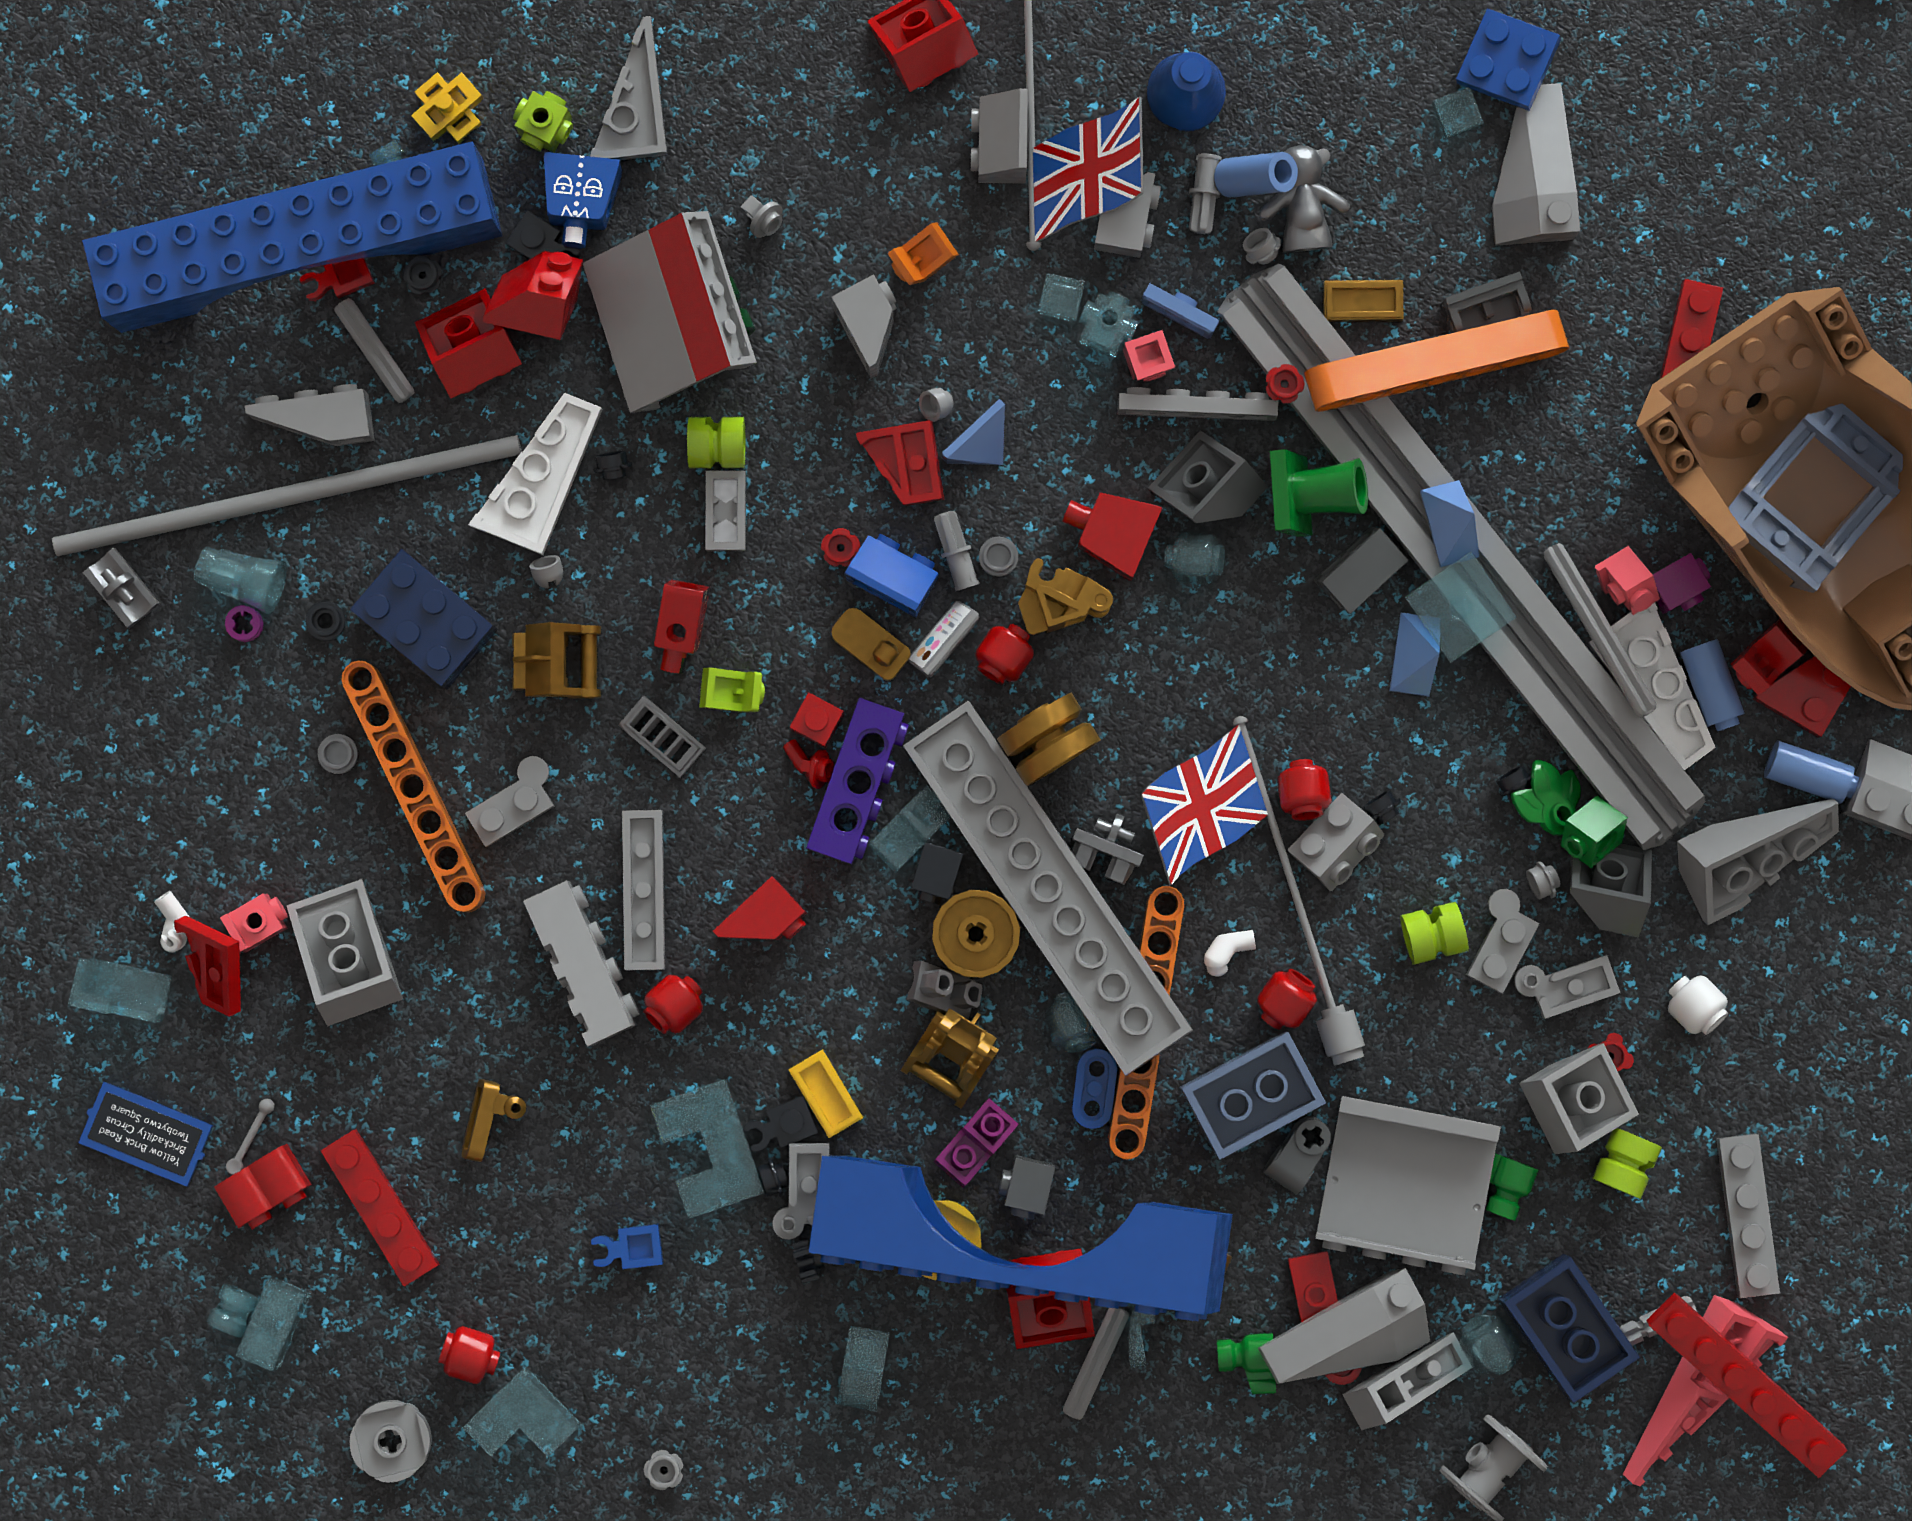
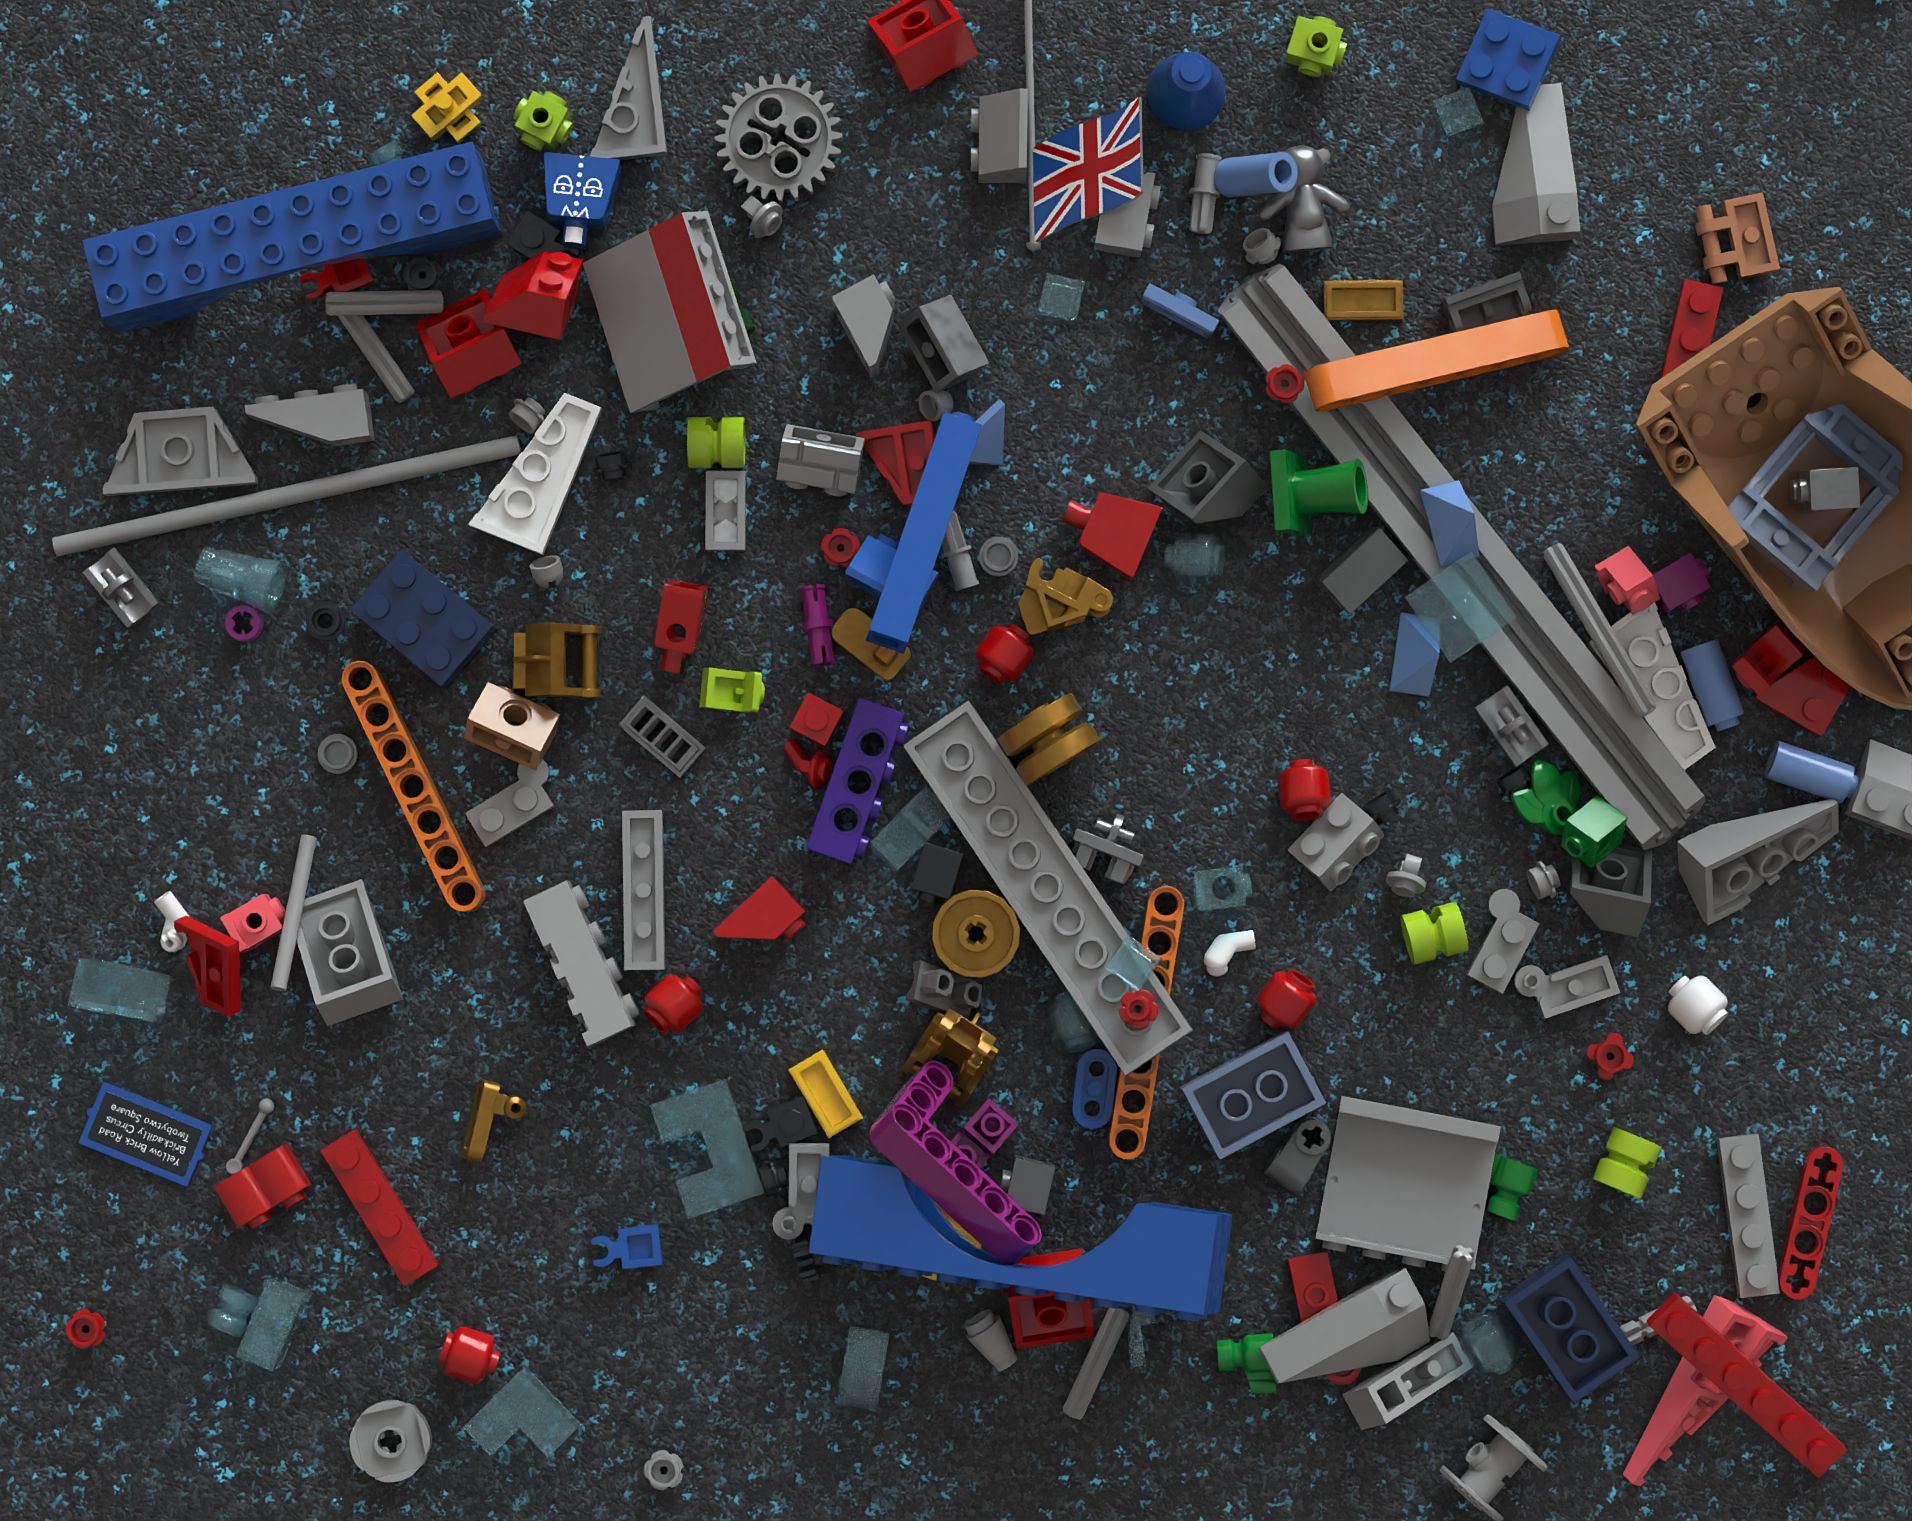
(75, 1331): none -> red plate
(178, 453): none -> light grey wing
(293, 913): none -> light grey bar
(384, 302): none -> light grey axle
(521, 743): none -> medium nougat brick
(527, 414): none -> light grey plate
(797, 108): none -> light grey gear
(817, 625): none -> magenta pin
(820, 460): none -> light grey brick
(922, 255): orange bracket -> none
(924, 531): none -> blue brick
(943, 343): none -> flat silver brick
(943, 638): slope -> none
(947, 1173): none -> magenta beam
(991, 1339): none -> light grey cone
(1103, 336): clear light blue brick -> none
(1133, 963): none -> clear light blue tile
(1146, 1001): none -> red plate
(1148, 357): coral brick -> none
(1203, 892): none -> clear light blue brick
(1213, 804): flag -> none
(1214, 406): light grey plate -> none
(1318, 32): none -> lime brick
(1405, 881): none -> light grey plate
(1450, 1292): none -> light grey axle
(1511, 726): none -> flat silver hips
(1579, 1099): light grey slope -> none
(1748, 234): none -> nougat plate
(1803, 1221): none -> red beam
(1825, 489): none -> flat silver brick

